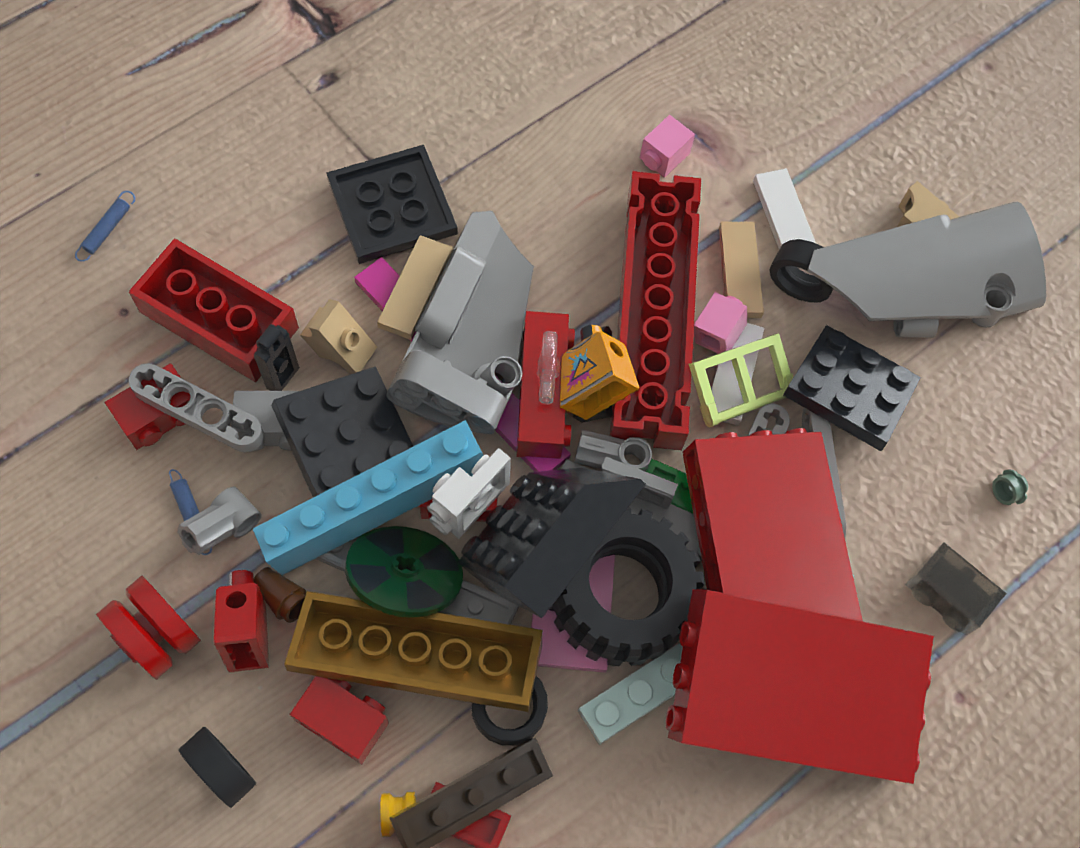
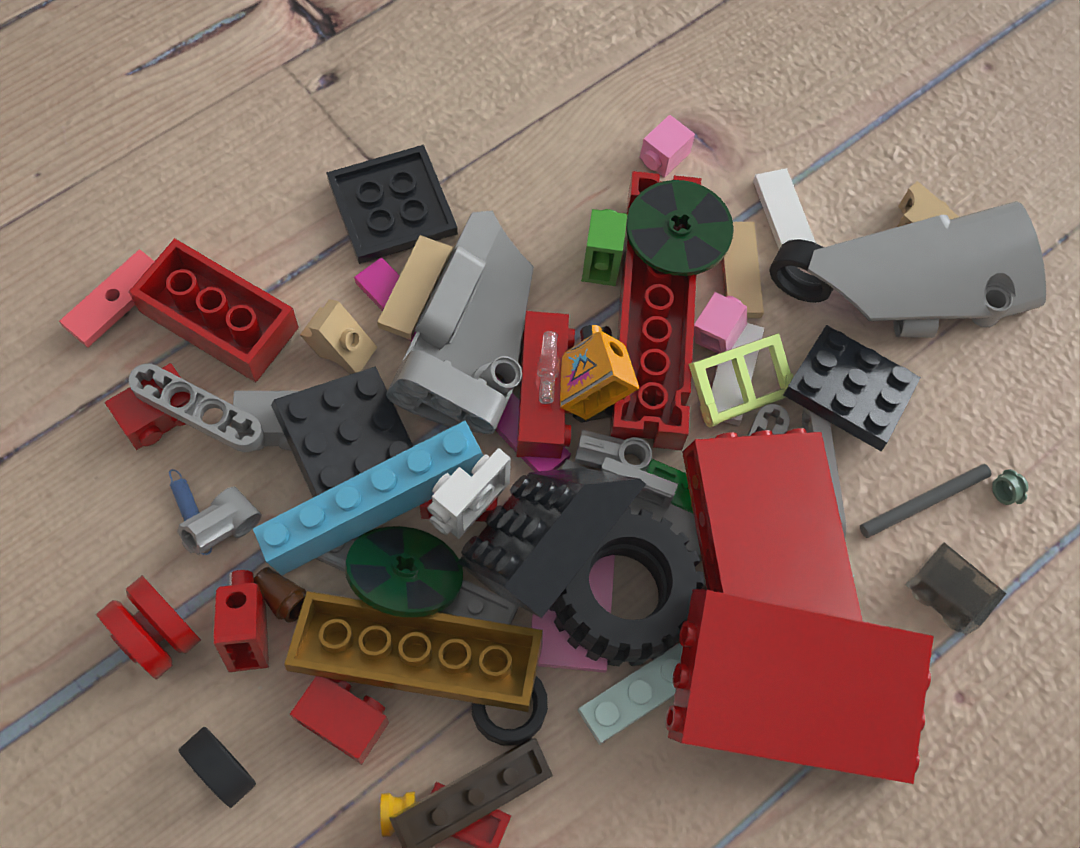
(98, 309): none -> coral tile
(105, 226): medium blue piece -> none
(276, 357): black hinge -> none
(604, 247): none -> bright green brick
(684, 251): none -> dark green piece
(925, 500): none -> dark grey bar

